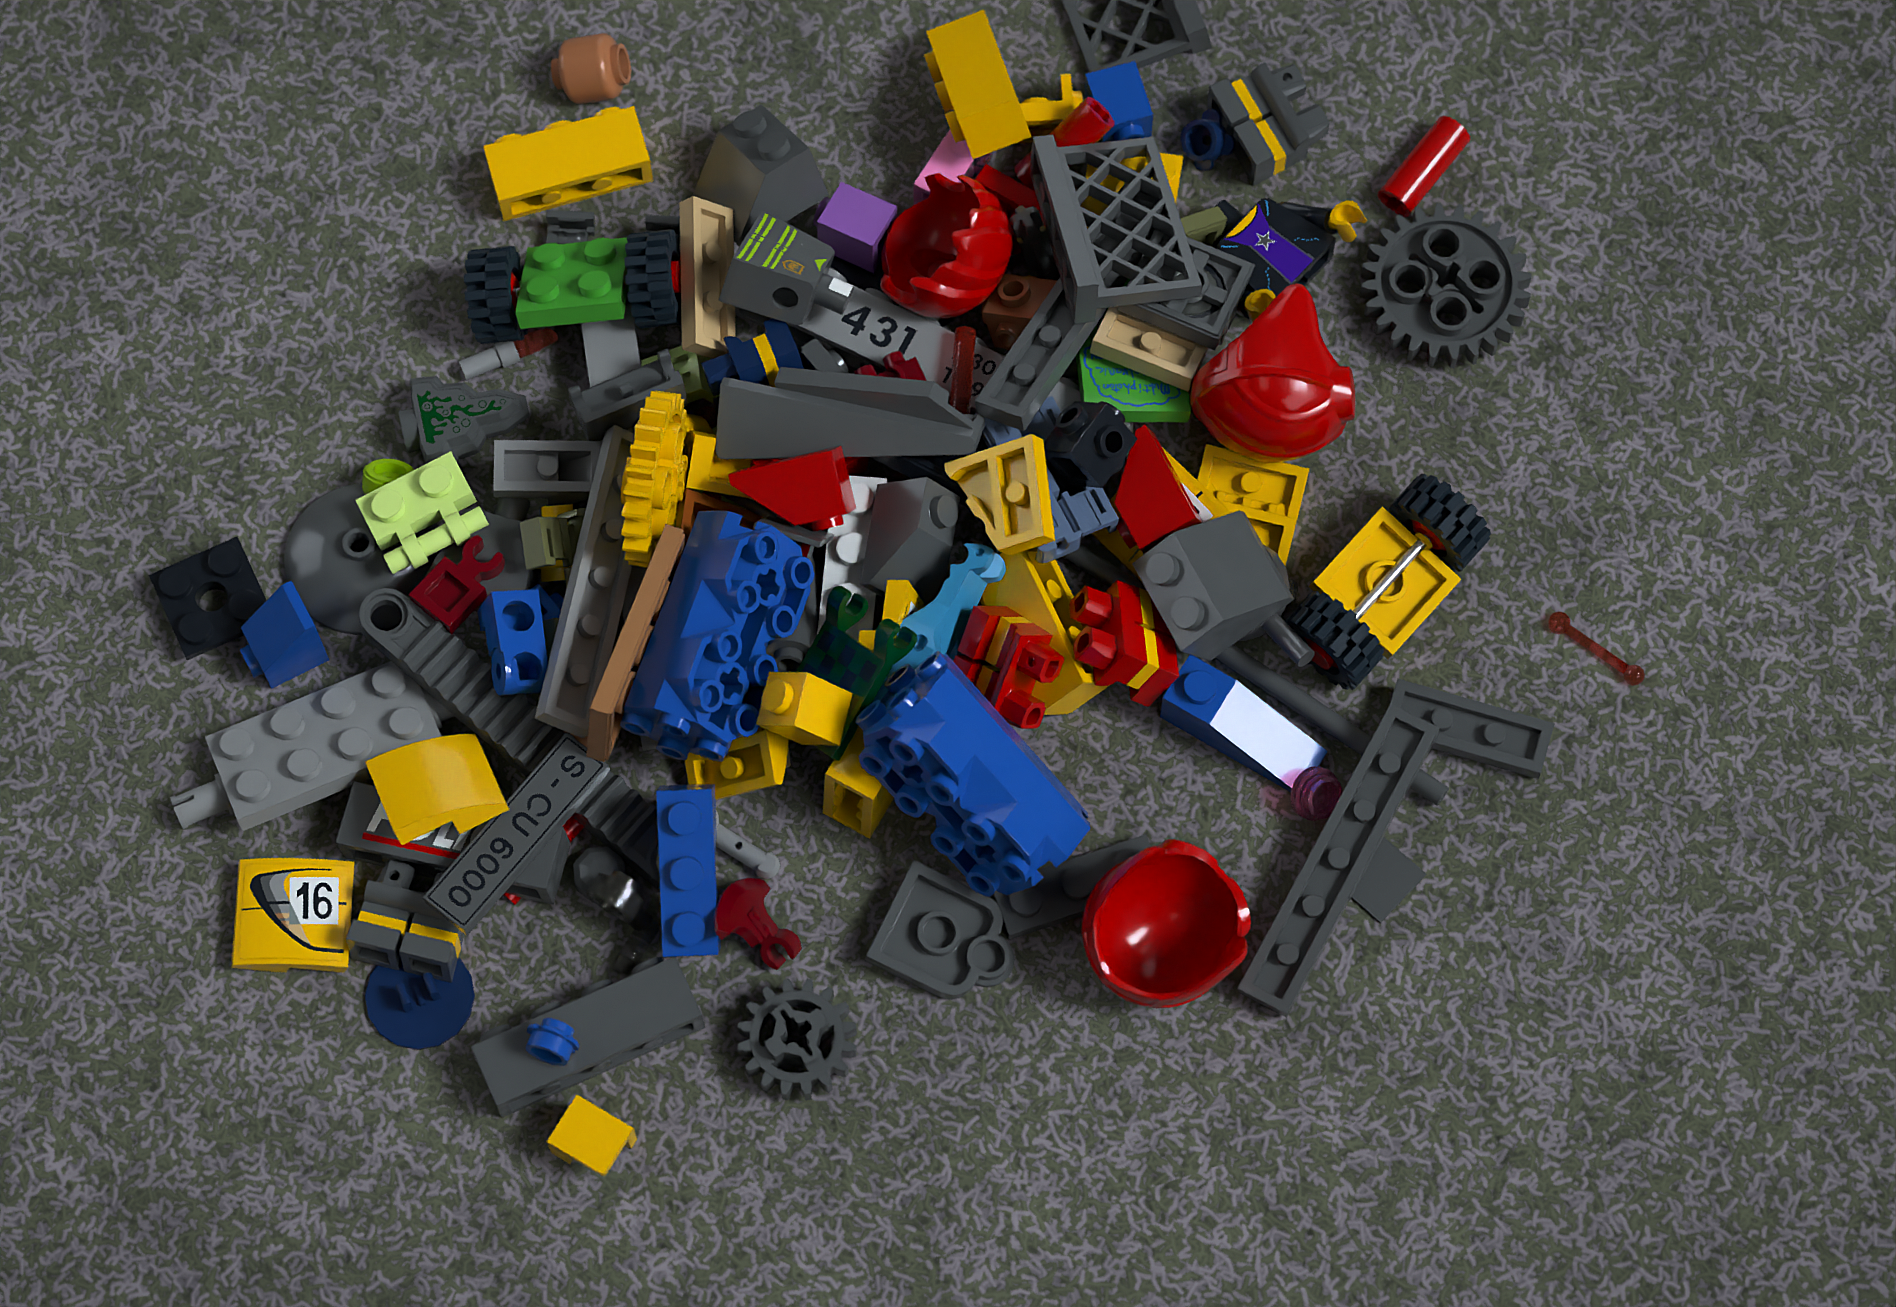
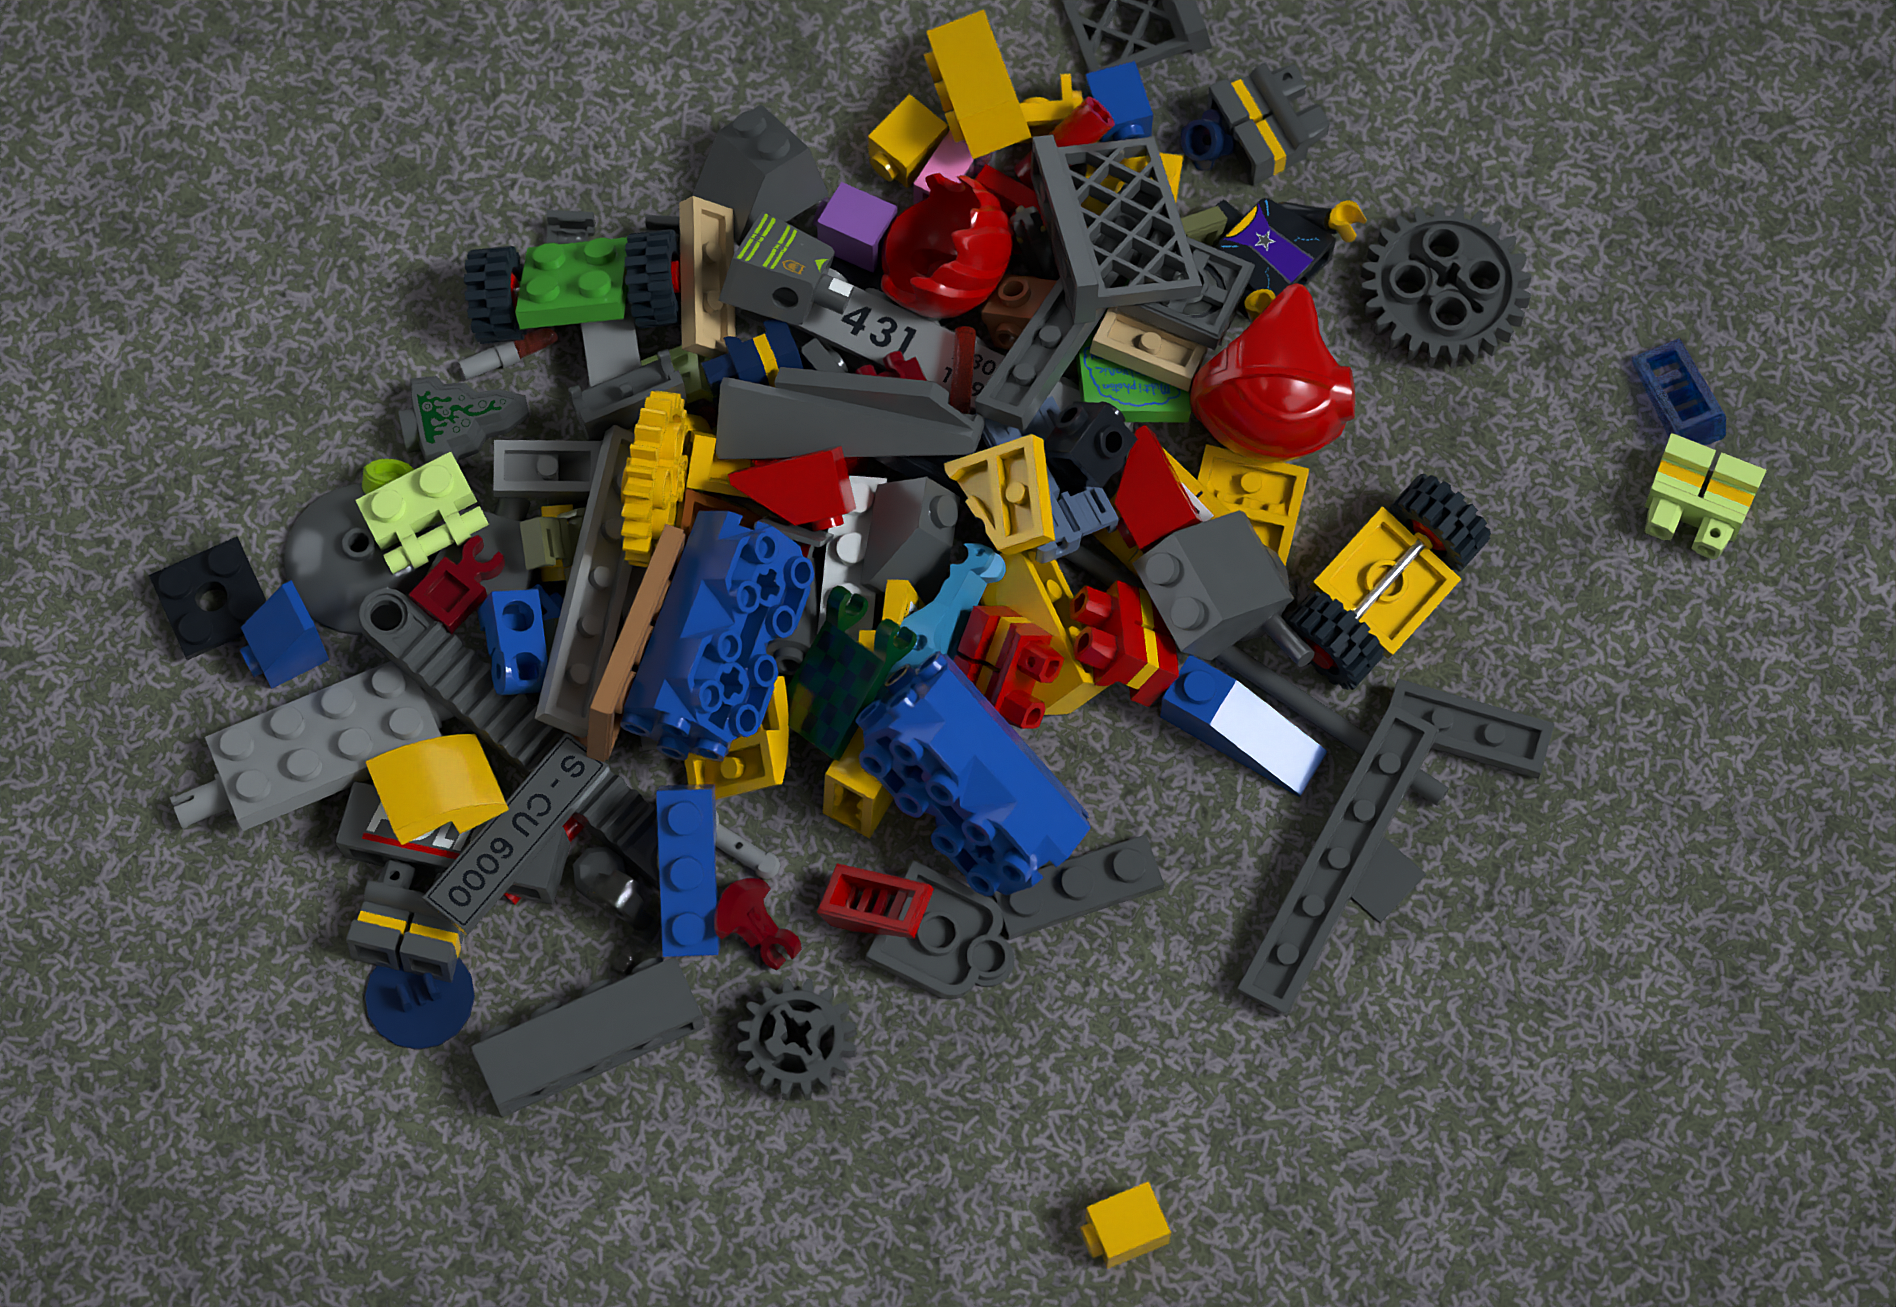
(292, 914): slope -> none
(551, 1041): blue plate -> none
(568, 162): yellow brick -> none
(590, 1136): yellow panel -> none
(591, 68): nougat head -> none
(804, 708): yellow brick -> none
(844, 888): none -> red slope
(905, 141): none -> yellow brick
(1125, 1226): none -> yellow brick
(1165, 925): red piece -> none
(1315, 793): clear pink plate -> none
(1424, 166): red piece -> none
(1560, 624): clear red hinge -> none
(1676, 497): none -> yellowish green hips
(1699, 423): none -> clear blue slope

